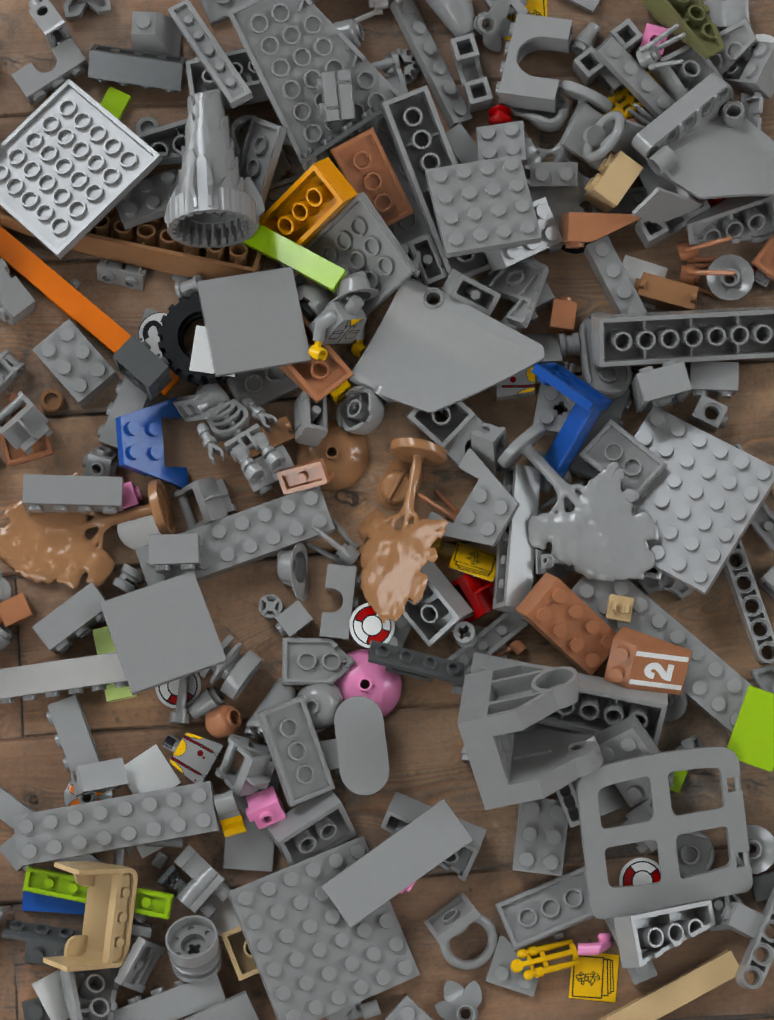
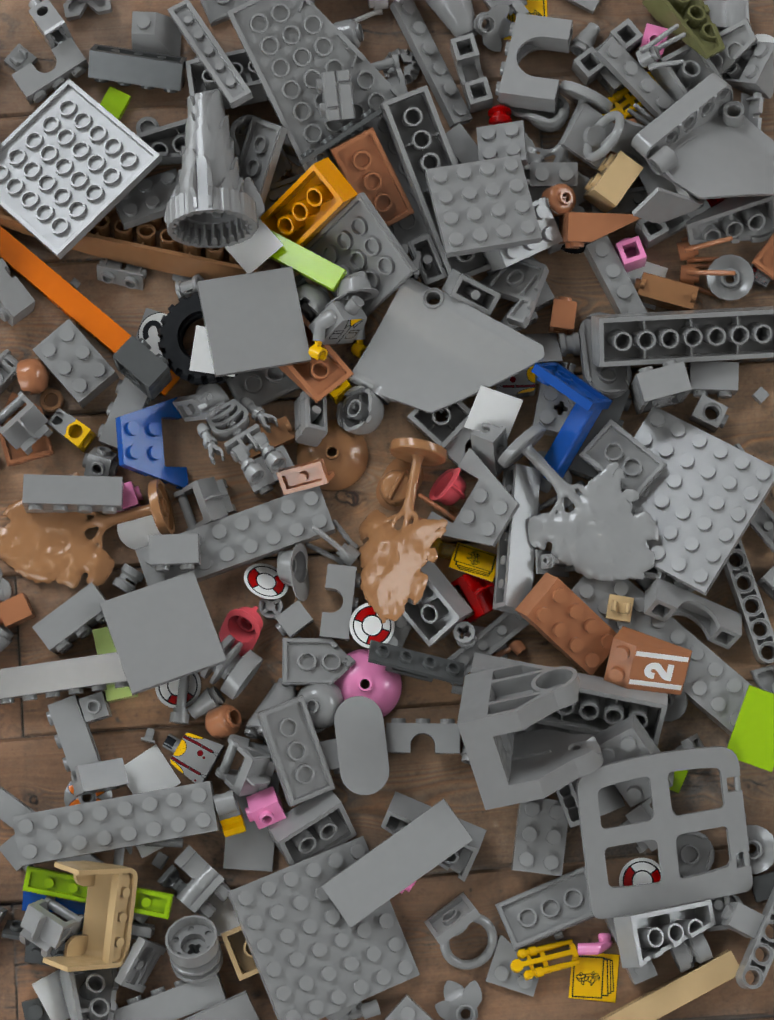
(19, 58): none -> light grey tile
(32, 375): none -> nougat hair
(45, 928): none -> light grey piece
(72, 429): none -> leg
(95, 707): none -> light grey brick
(149, 736): none -> light grey piece
(244, 626): none -> coral piece
(255, 250): none -> white sticker
(264, 581): none -> sticker
(444, 734): none -> light grey arch
(448, 487): none -> coral piece
(493, 408): none -> white sticker
(560, 199): none -> nougat head
(631, 253): none -> bright pink brick
(691, 951): none -> light grey wheel
(718, 623): none -> light grey arch
(760, 395): none -> light grey piece

